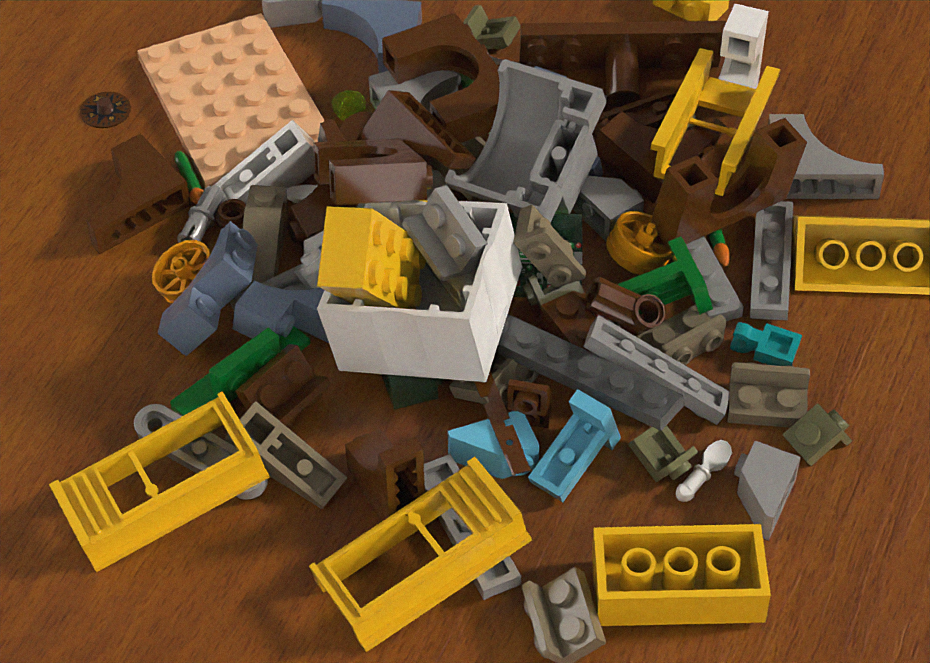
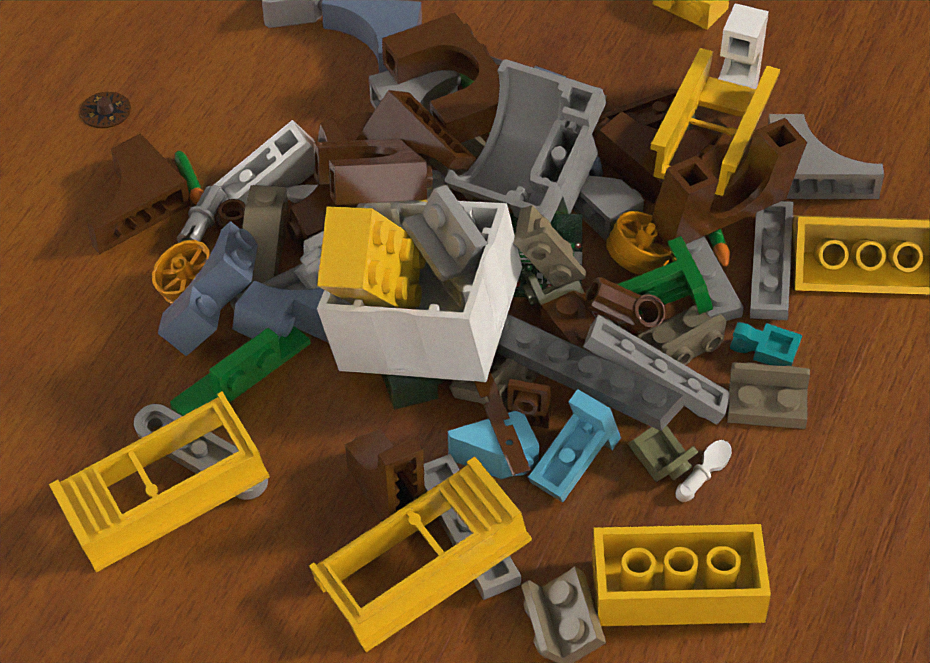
(228, 92): light nougat plate -> none
(284, 385): reddish brown bracket -> none
(290, 458): dark tan slope -> none
(348, 103): clear neon green plate -> none
(493, 33): olive bracket -> none
(619, 49): reddish brown plate -> none
(766, 483): light grey slope -> none
(817, 433): olive bracket -> none

